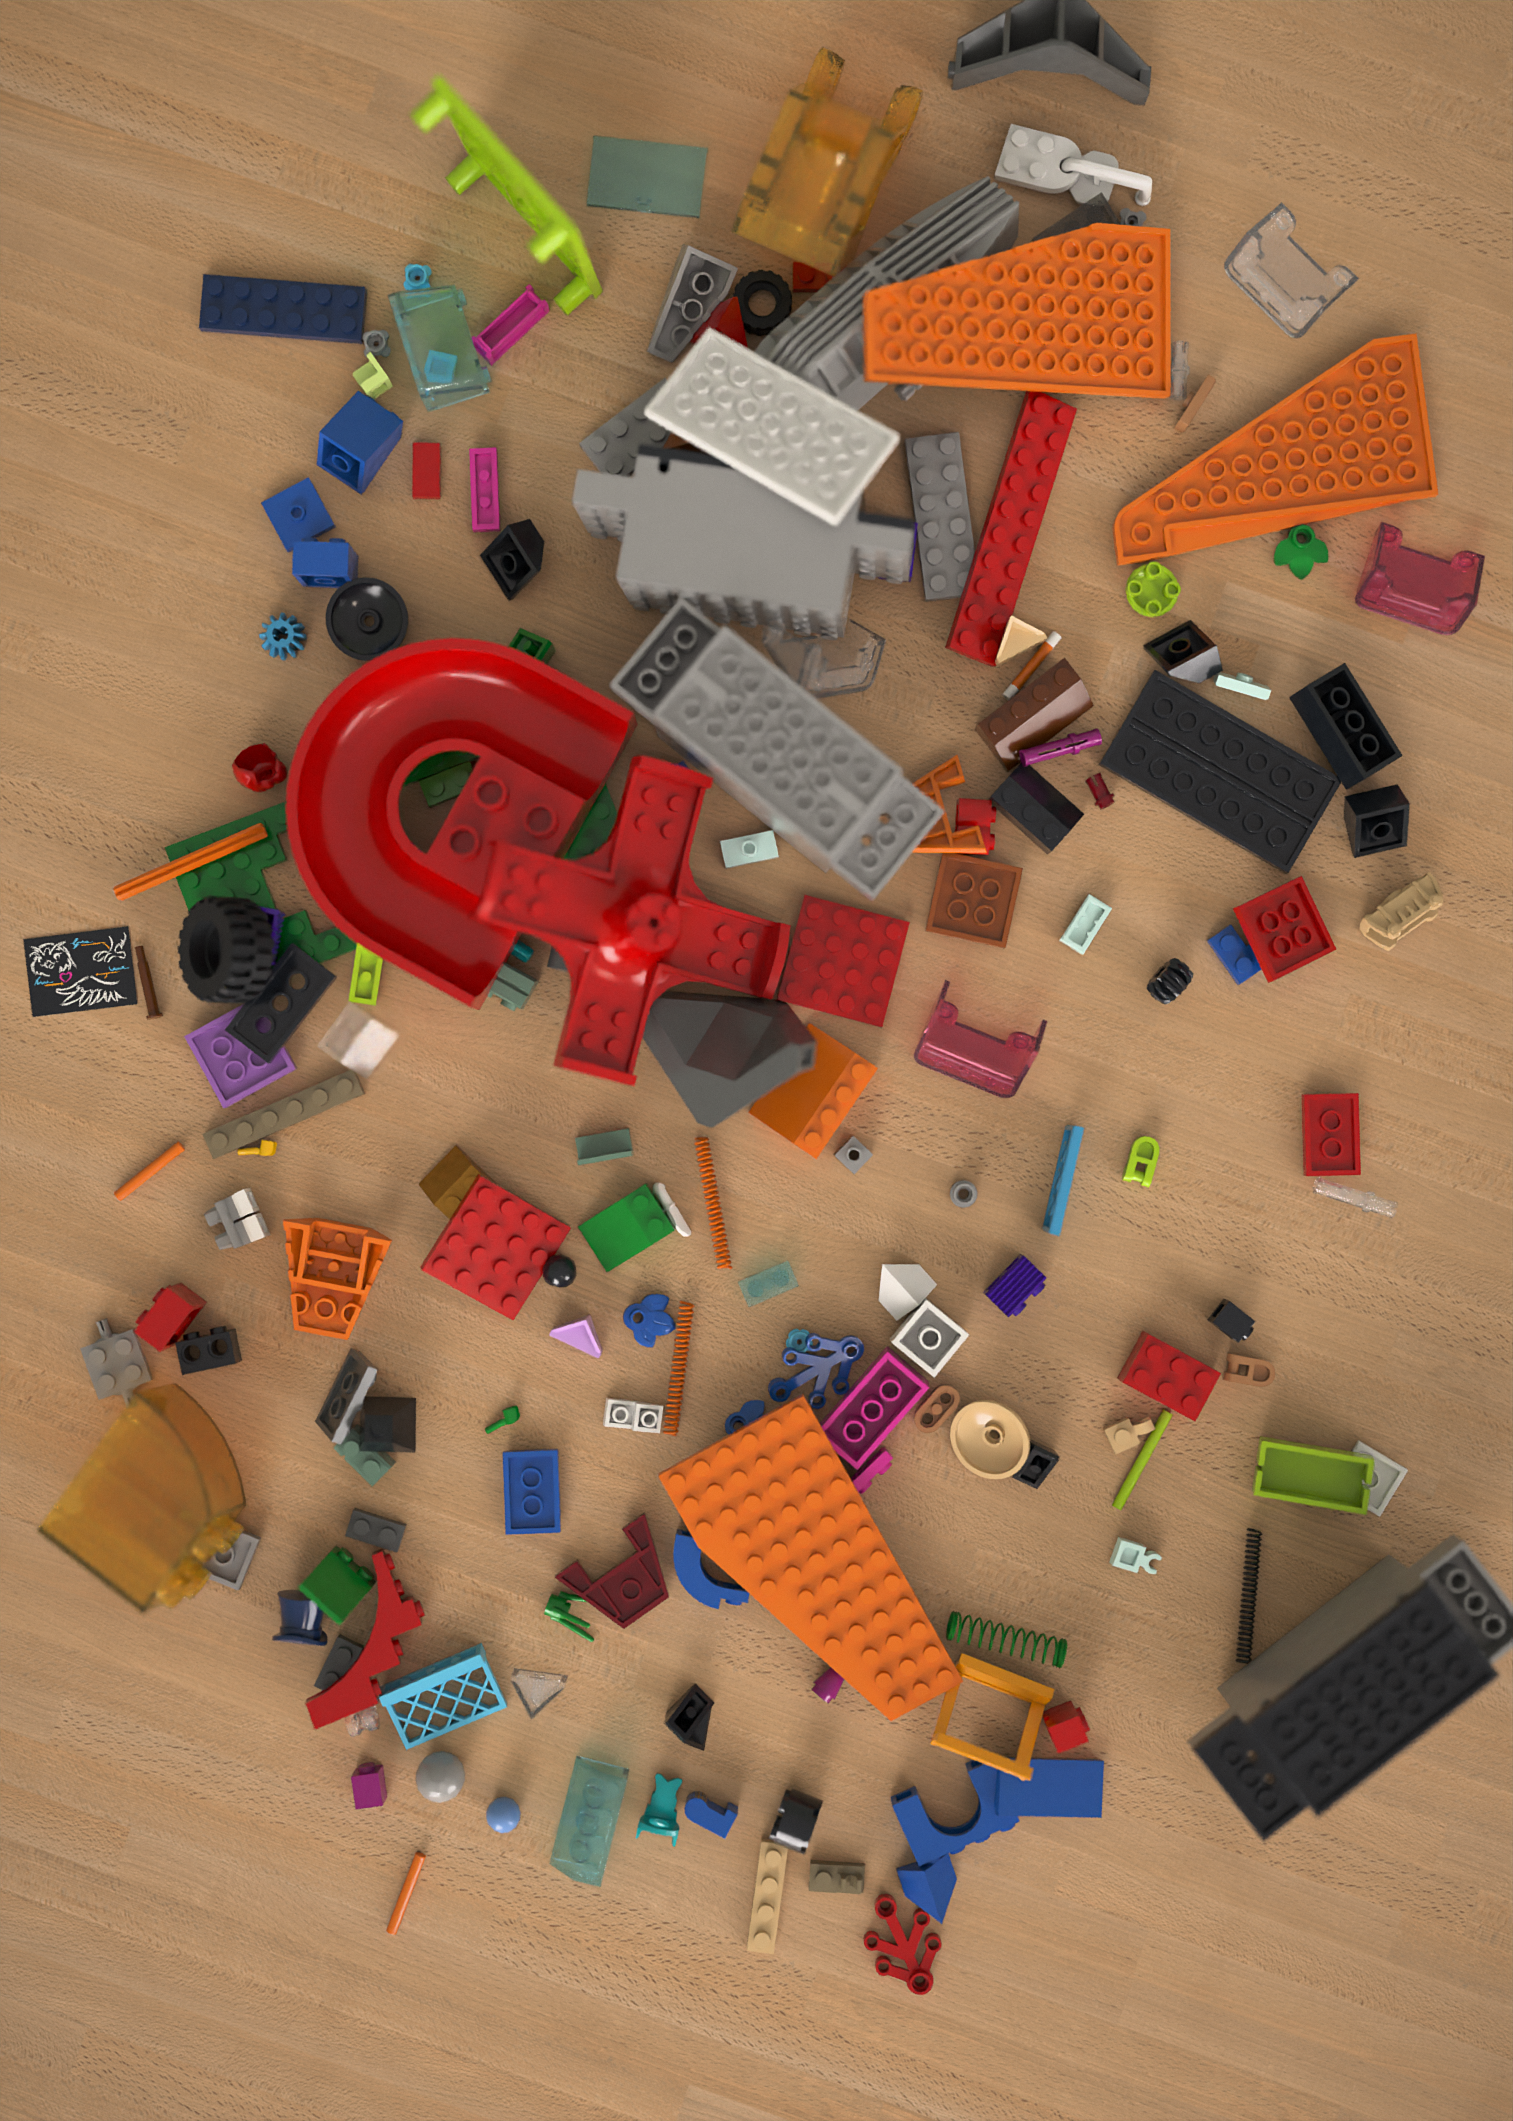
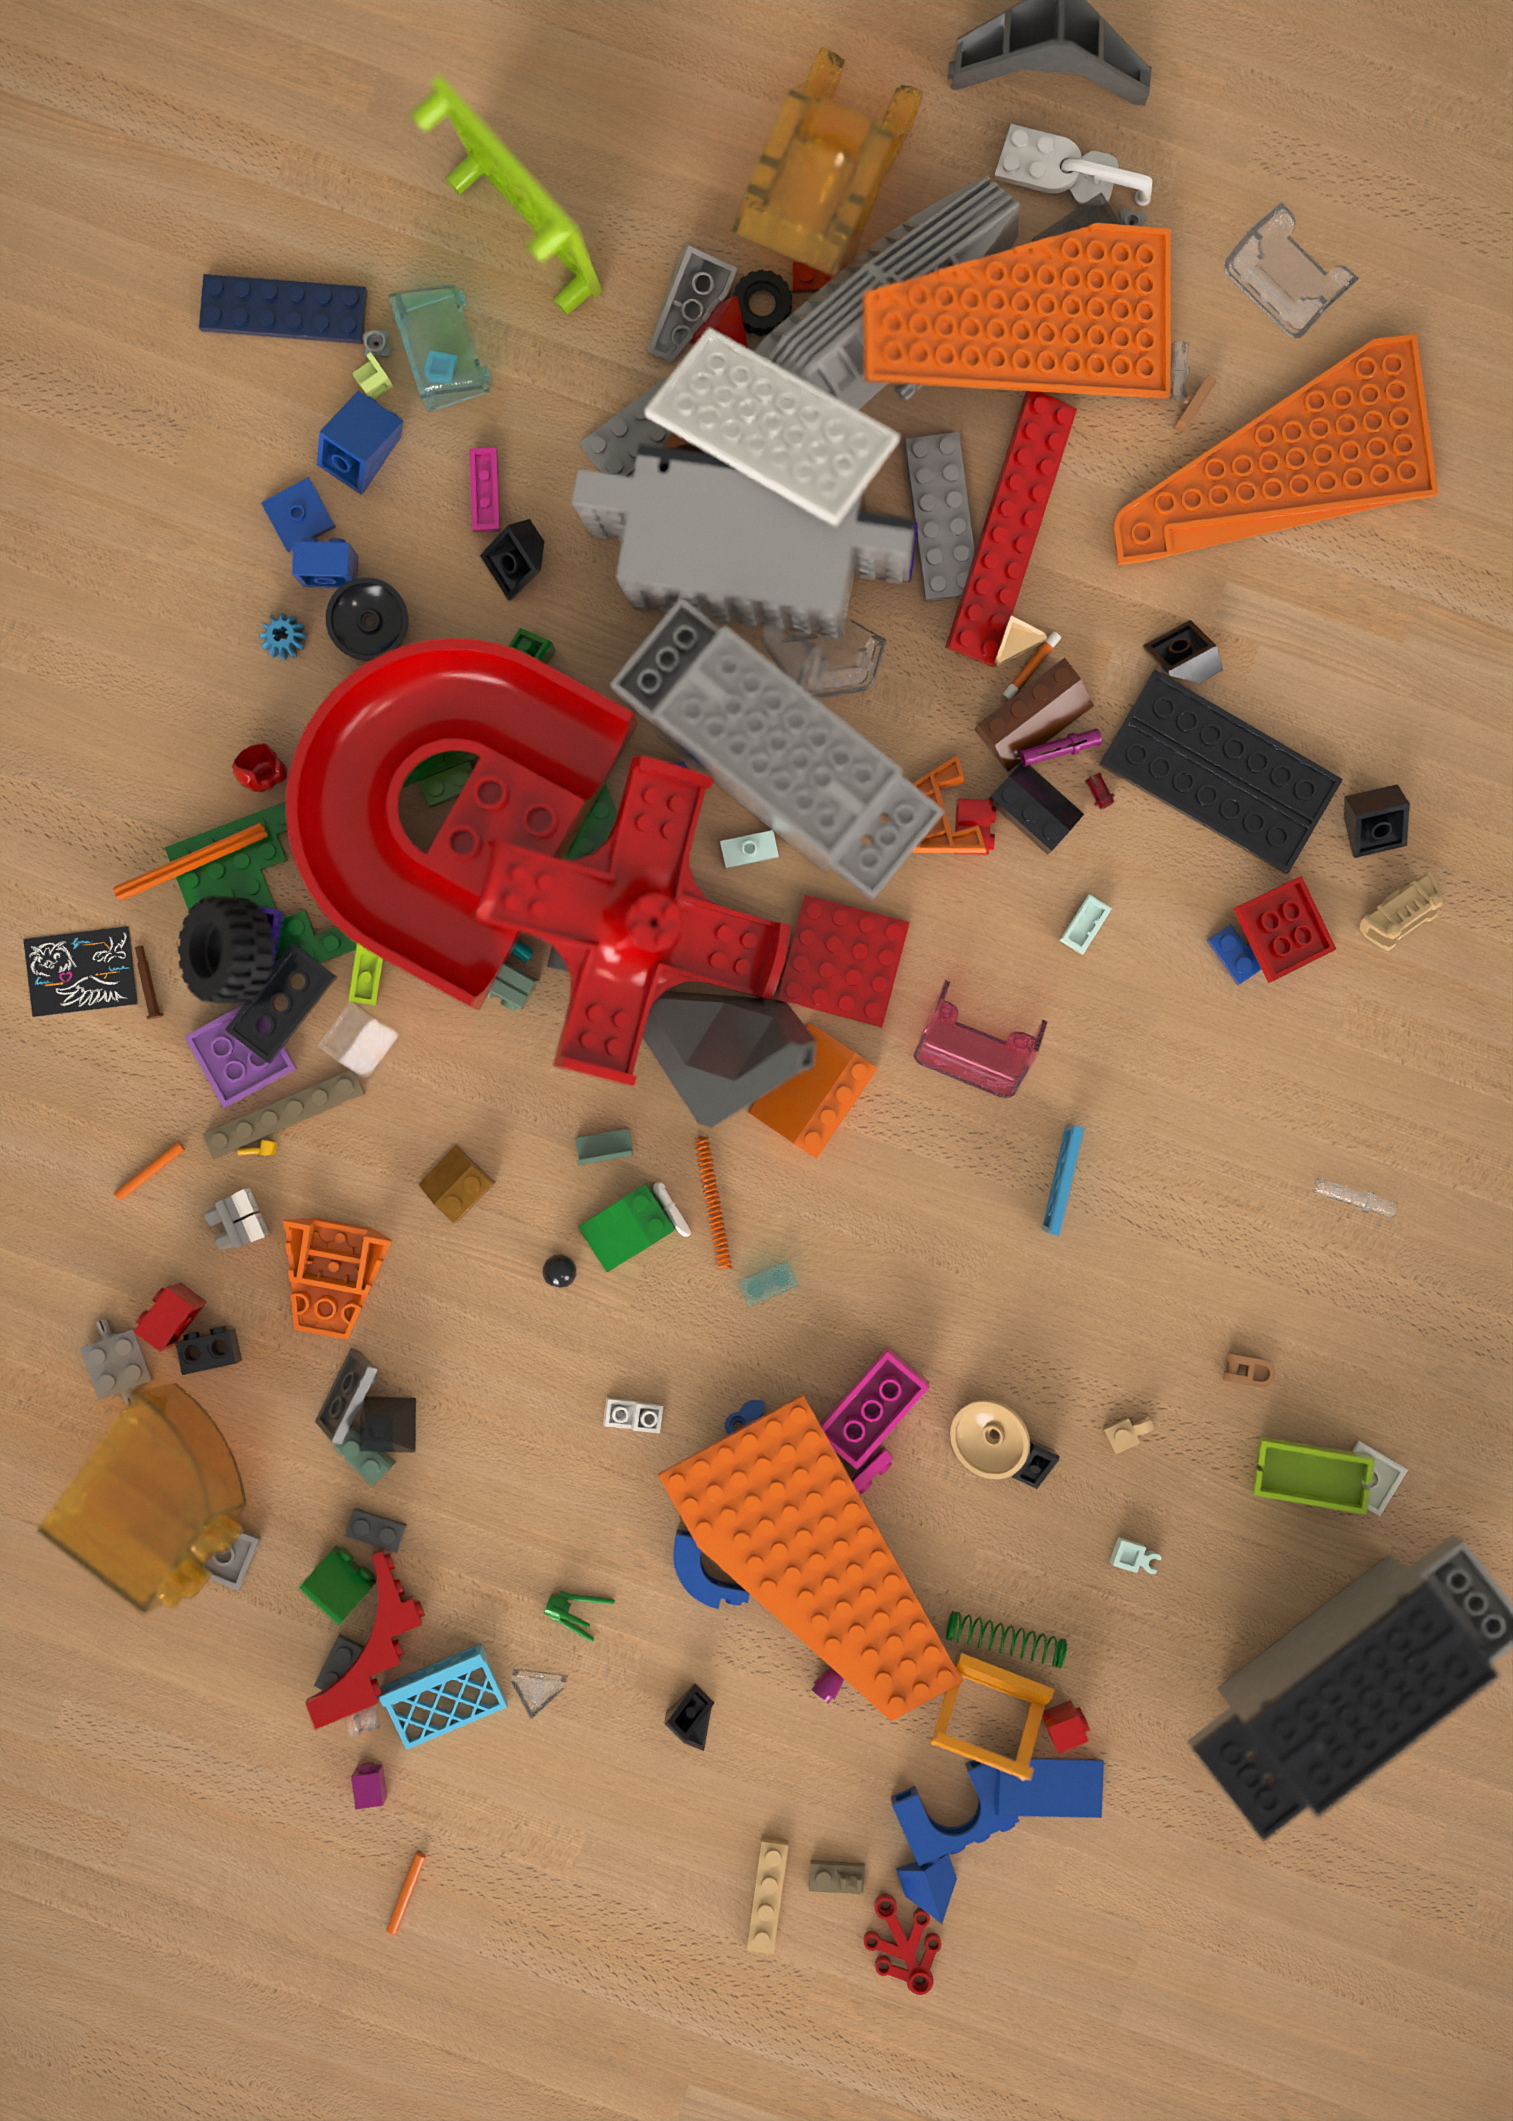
(300, 1620): dark blue hat -> none
(417, 270): medium azure plate -> none
(426, 471): red tile -> none
(440, 1776): light grey piece -> none
(495, 1247): red plate -> none
(503, 1814): medium blue piece -> none
(510, 326): dark pink container -> none
(510, 1414): green hand -> none
(531, 1491): blue plate -> none
(579, 1334): lavender slope -> none
(589, 1820): clear light blue slope -> none
(627, 1588): dark red wing -> none
(646, 174): clear light blue container -> none
(653, 1319): blue plate -> none
(661, 1812): teal hair -> none
(680, 1373): orange piece -> none
(709, 1814): blue leg -> none
(797, 1334): medium azure plate -> none
(798, 1821): black brick -> none
(819, 1366): blue plant -> none
(843, 1154): light grey plate -> none
(903, 1288): white slope -> none
(929, 1337): white brick -> none
(939, 1410): medium nougat plate -> none
(972, 1193): light grey plate -> none
(974, 899): dark orange plate -> none
(1015, 1286): dark purple brick -> none
(1142, 1460): lime bar -> none
(1145, 1151): lime plate -> none
(1152, 589): lime dish -> none
(1169, 1376): red brick -> none
(1170, 981): black gear -> none
(1232, 1321): black brick -> none
(1243, 684): light aqua plate -> none
(1249, 1595): black piece -> none
(1301, 555): green plate -> none
(1331, 1134): red plate -> none
(1345, 726): black brick -> none
(1418, 585): clear pink windscreen -> none

